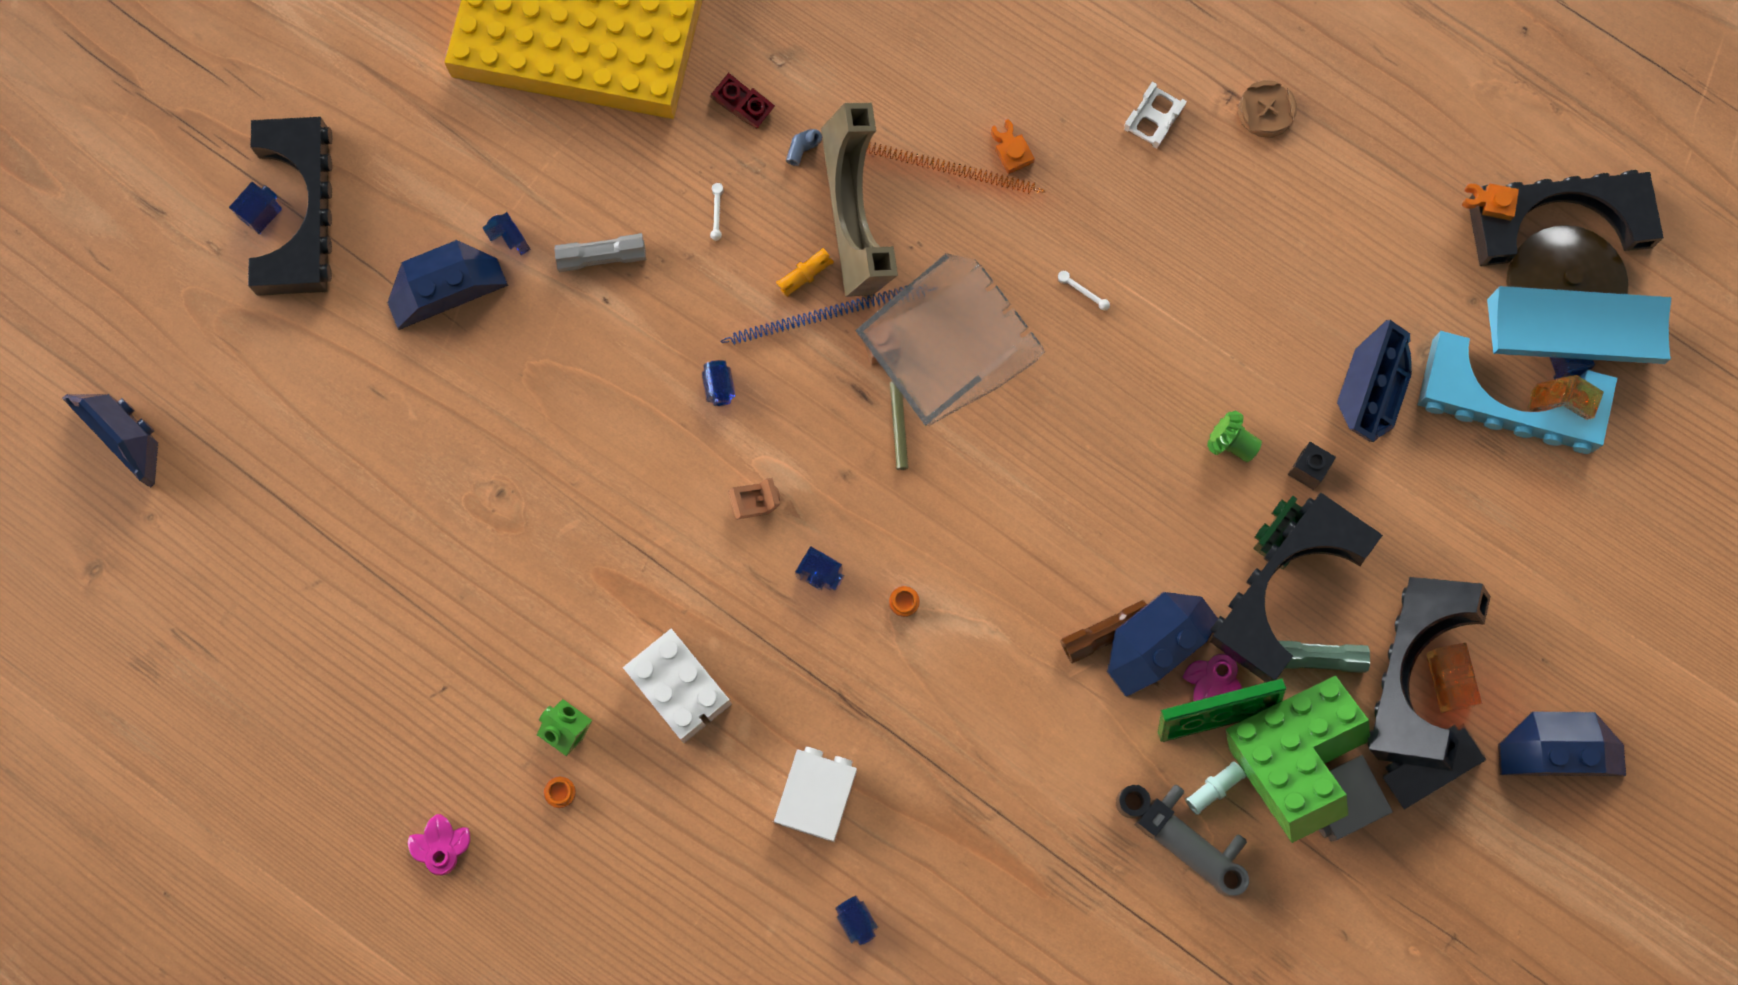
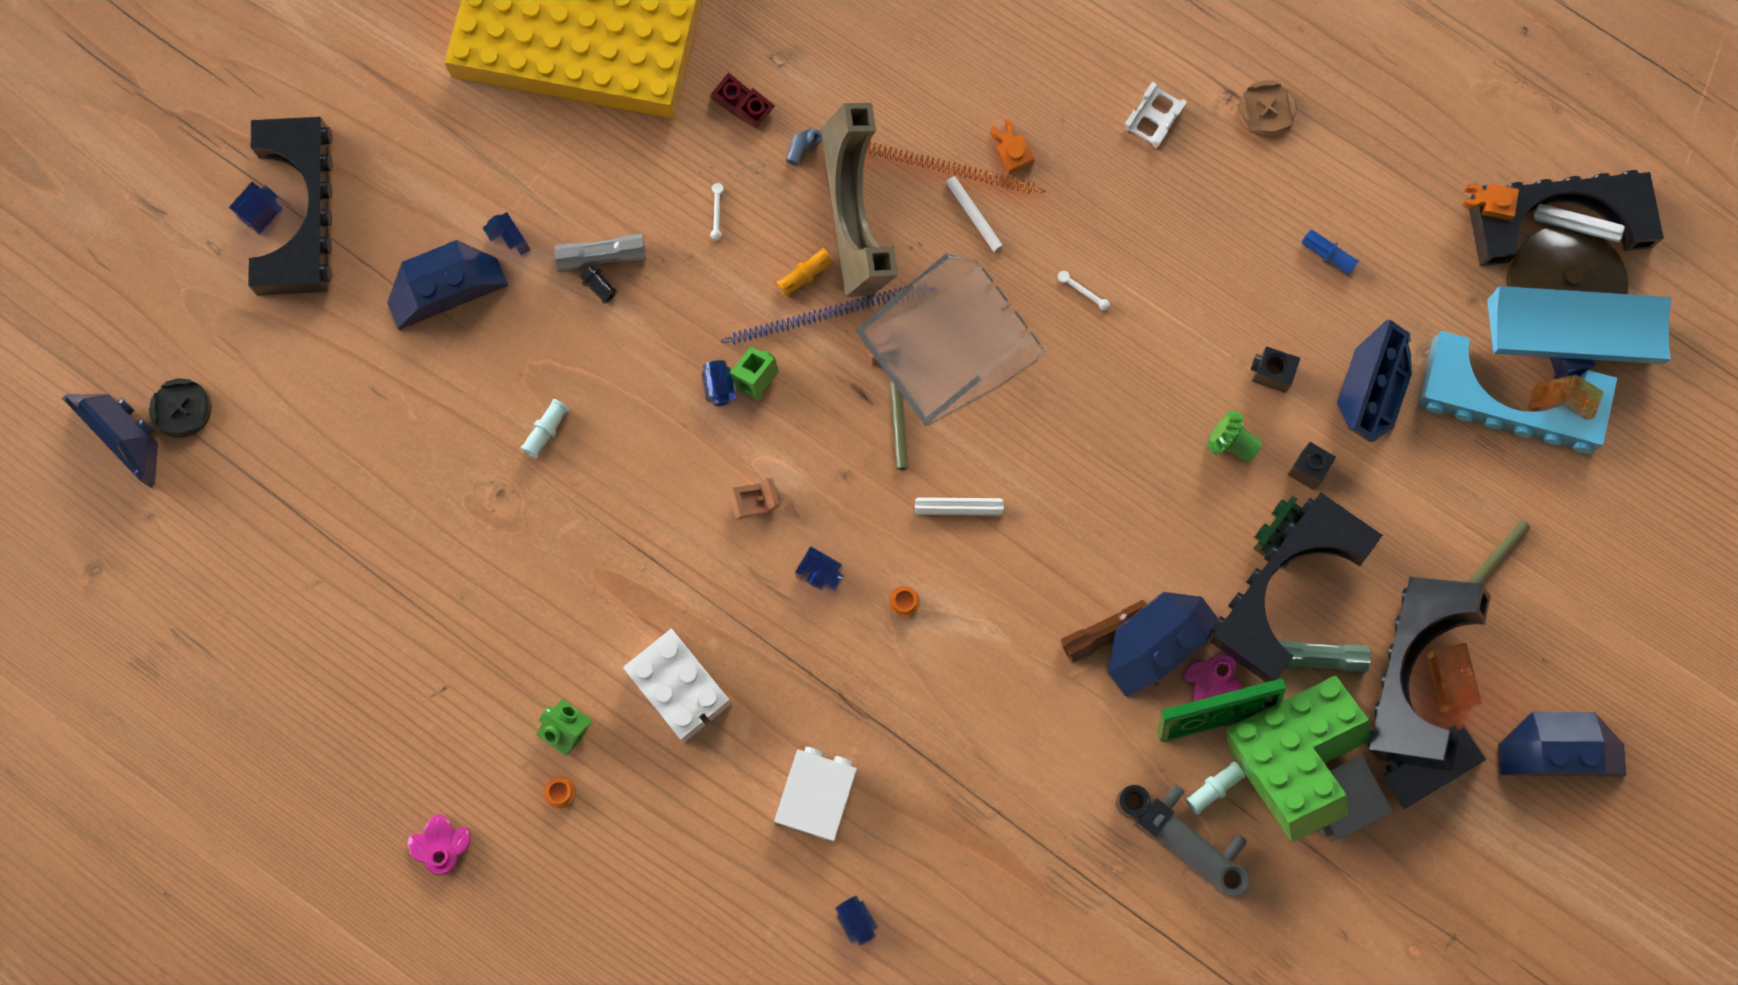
(180, 408): none -> pearl dark grey tile
(544, 428): none -> light aqua pin
(598, 284): none -> black pin
(754, 372): none -> bright green brick
(959, 506): none -> white axle
(974, 214): none -> white piece
(1285, 362): none -> black brick
(1329, 252): none -> blue axle
(1500, 552): none -> olive piece
(1578, 222): none -> white axle

